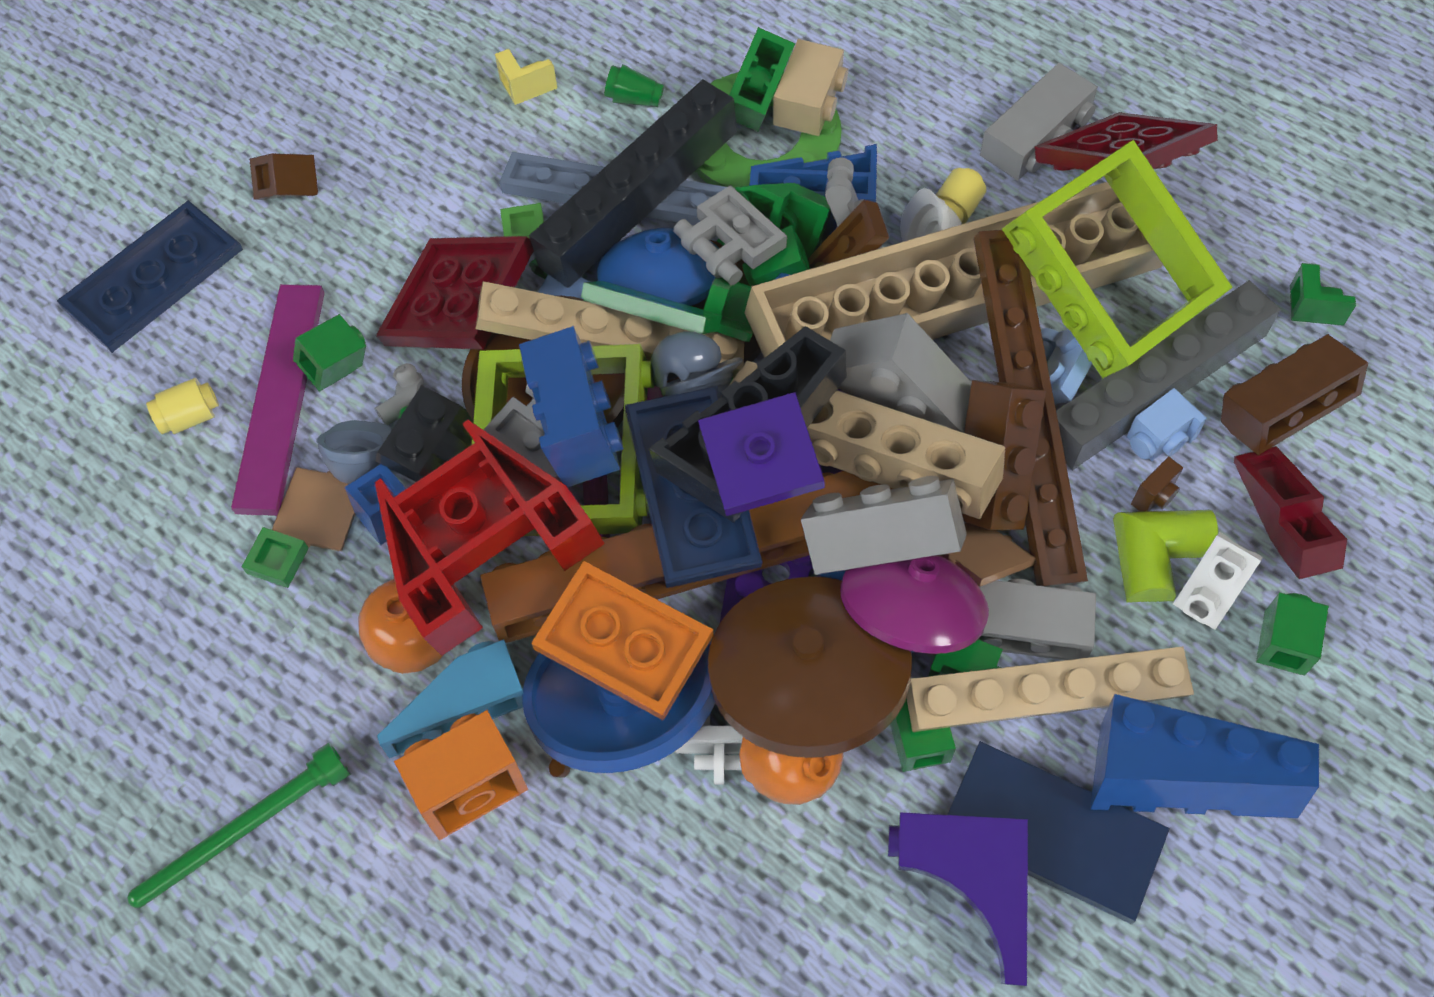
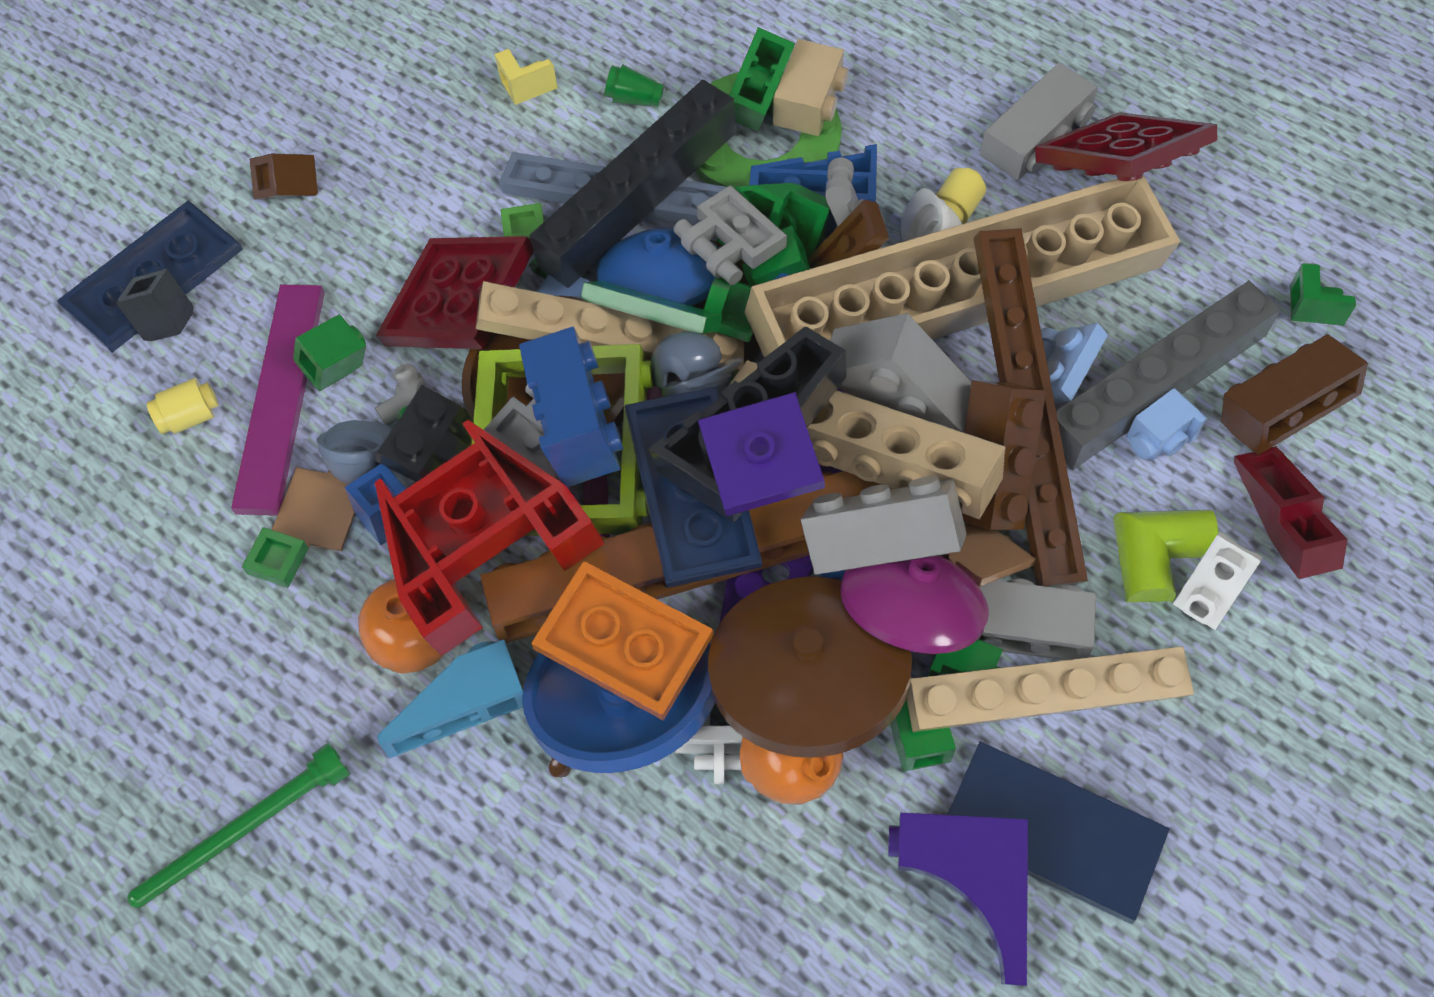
(156, 305): none -> black panel
(461, 774): orange brick -> none
(1158, 487): reddish brown plate -> none
(1163, 228): lime window -> none
(1199, 763): blue wedge -> none
(1292, 633): green brick -> none

